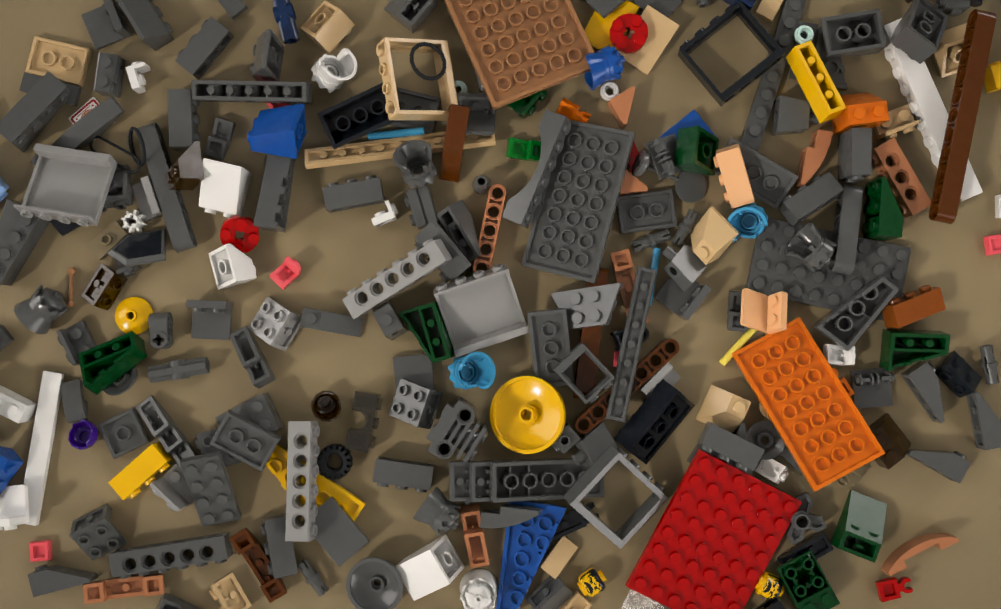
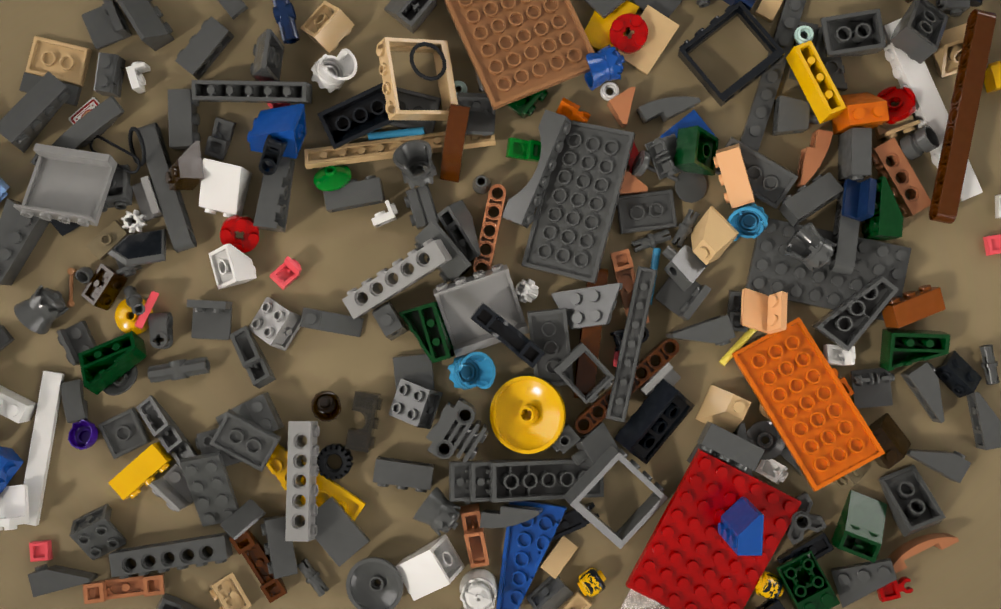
(84, 274): none -> dark grey hinge
(134, 300): none -> dark grey pin
(148, 307): none -> coral tile
(242, 519): none -> dark grey slope
(273, 152): none -> black piece
(332, 177): none -> green dish
(507, 334): none -> black arch
(527, 290): none -> white gear
(666, 108): none -> dark grey slope
(713, 330): none -> dark grey slope
(743, 528): none -> blue slope
(859, 199): none -> dark blue panel
(862, 579): none -> dark grey wing
(906, 101): none -> red plate
(910, 501): none -> dark grey slope
(921, 141): none -> dark grey wheel

